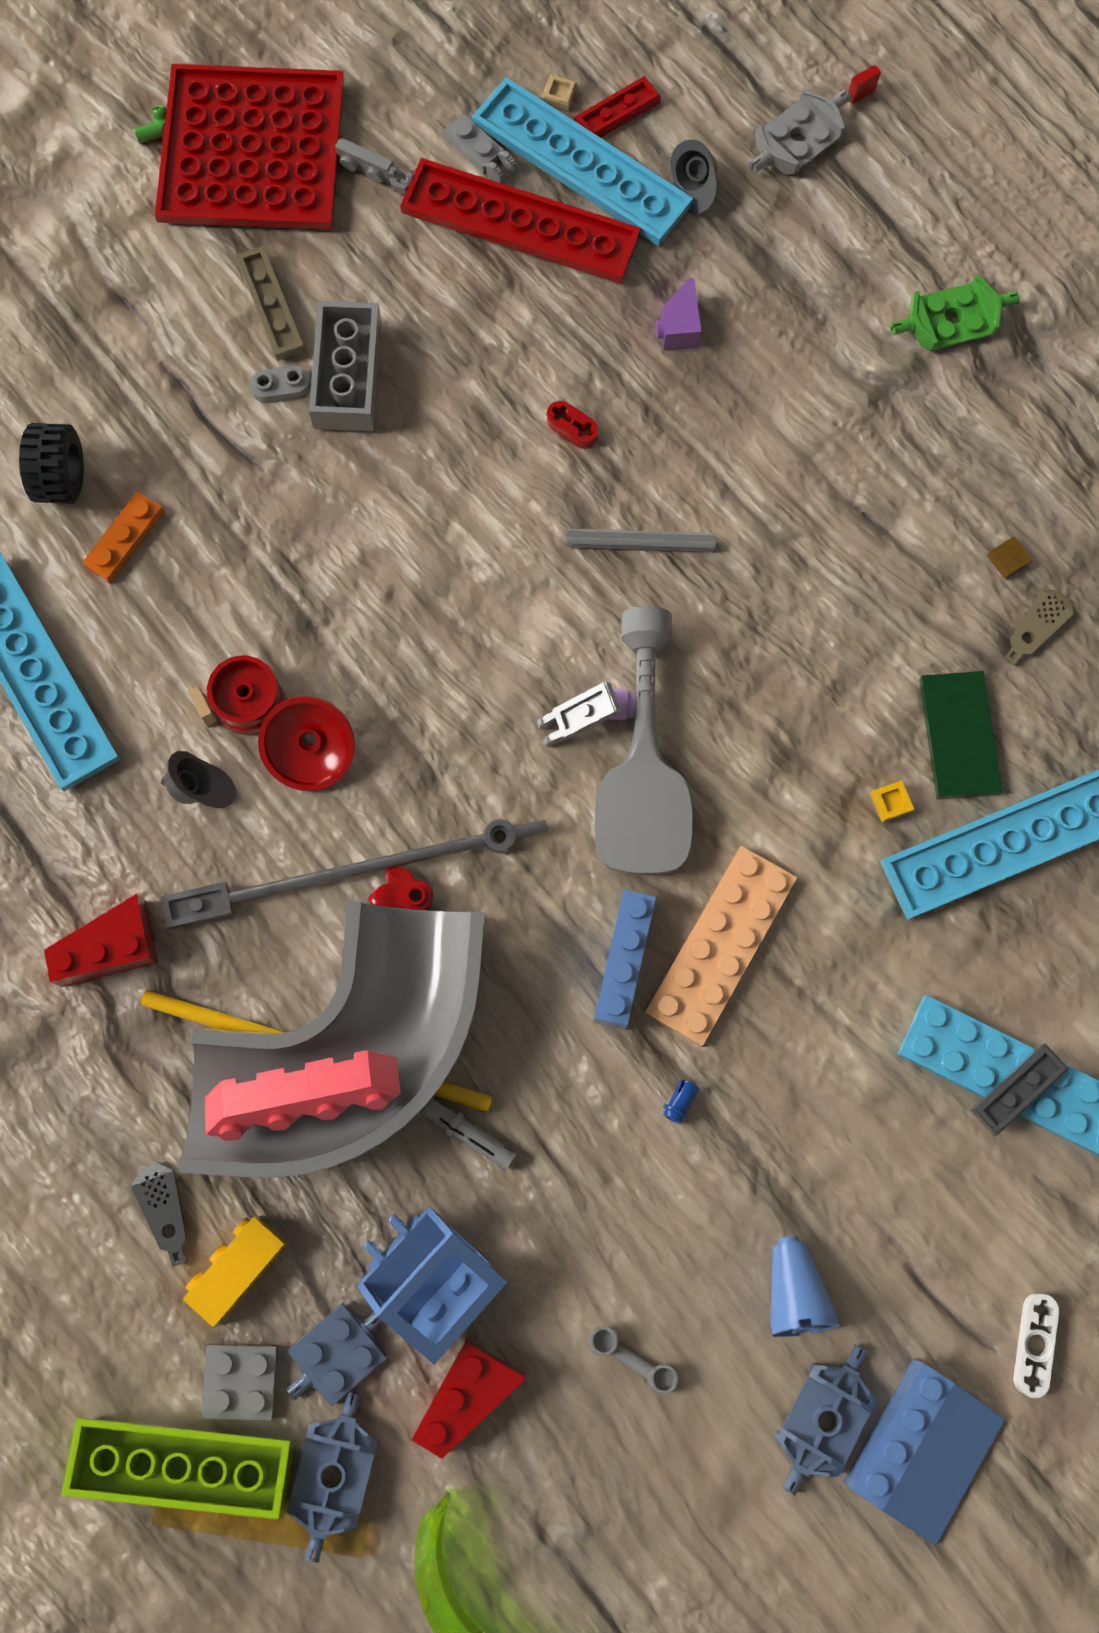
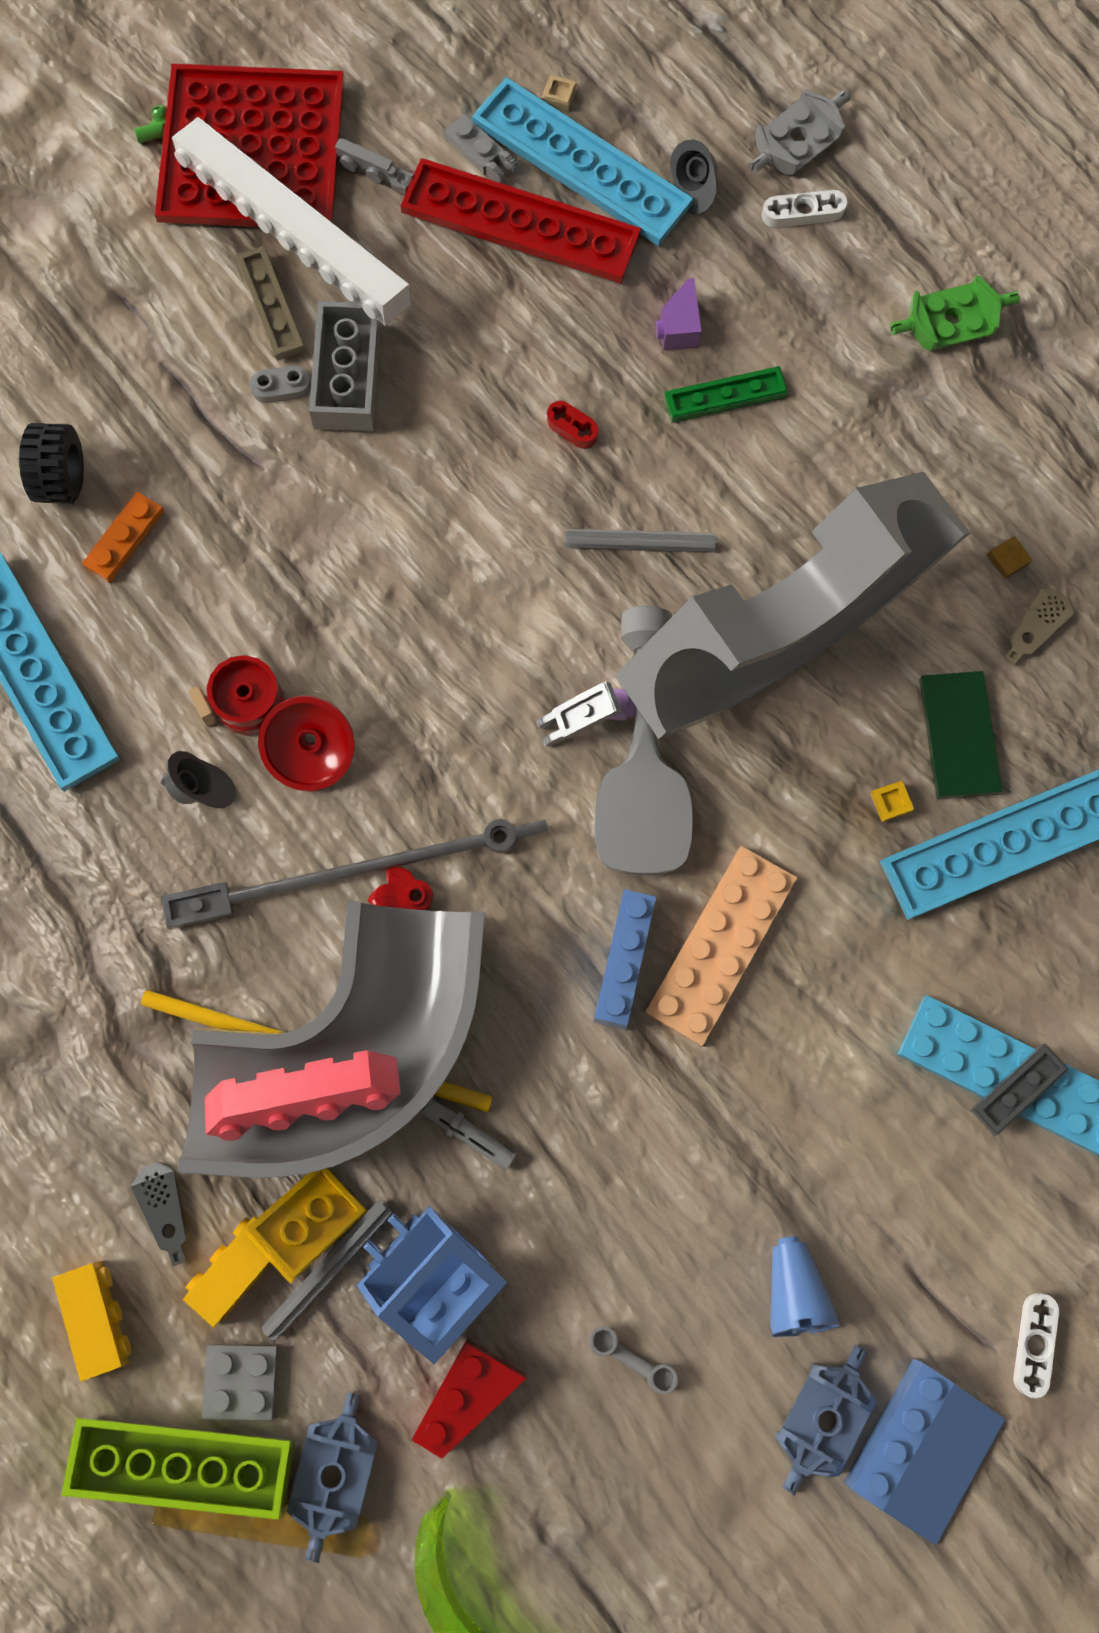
(92, 1320): none -> yellow brick
(104, 946): red wedge -> none
(292, 222): none -> white brick
(305, 1223): none -> yellow tile
(327, 1270): none -> light grey axle
(336, 1354): sand blue plate -> none
(619, 108): red tile -> none
(680, 1102): blue pin -> none
(725, 394): none -> green tile
(734, 648): none -> light grey piece
(812, 199): none -> white beam
(864, 84): red tile -> none

